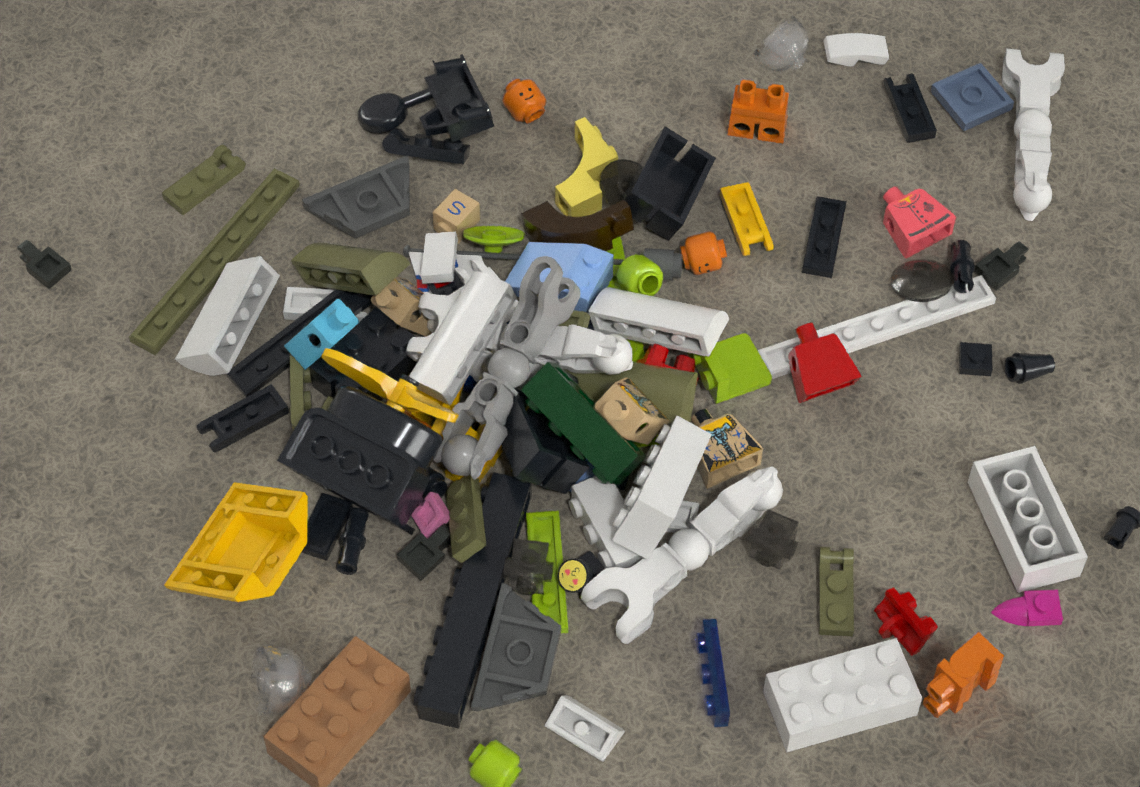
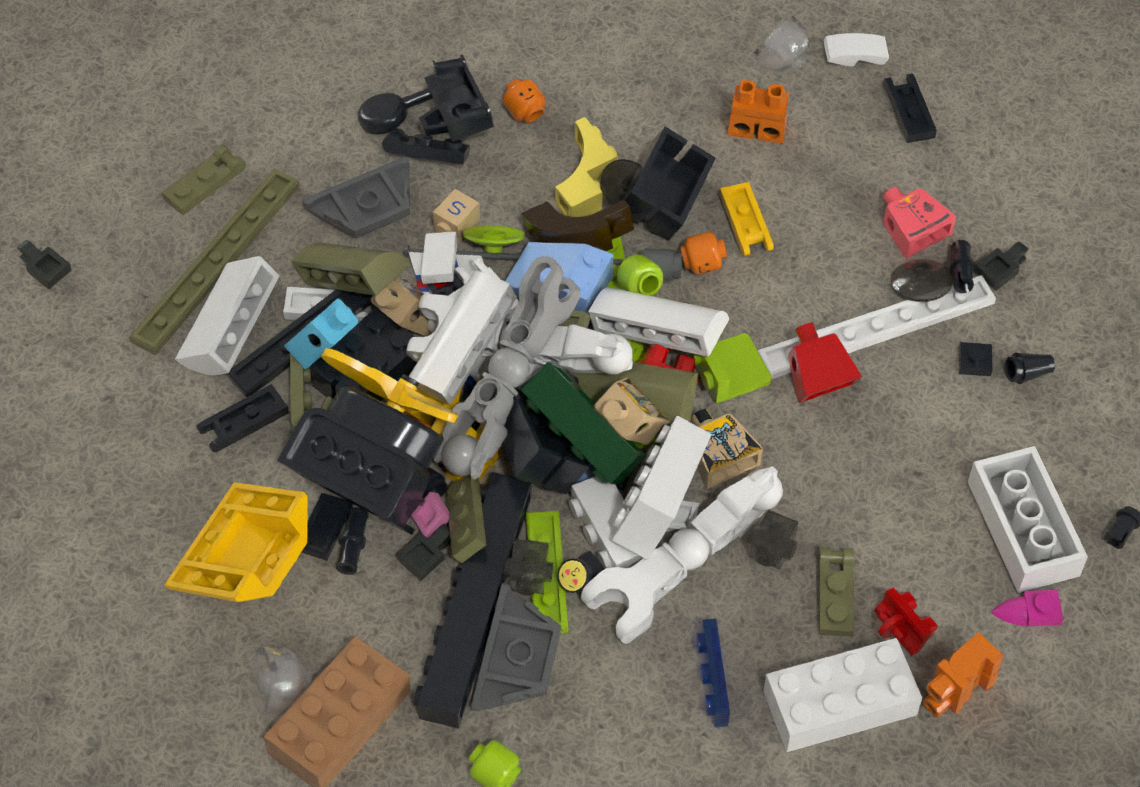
(584, 727): white slope -> none
(824, 237): black tile -> none
(972, 96): sand blue plate -> none
(1032, 88): white piece -> none

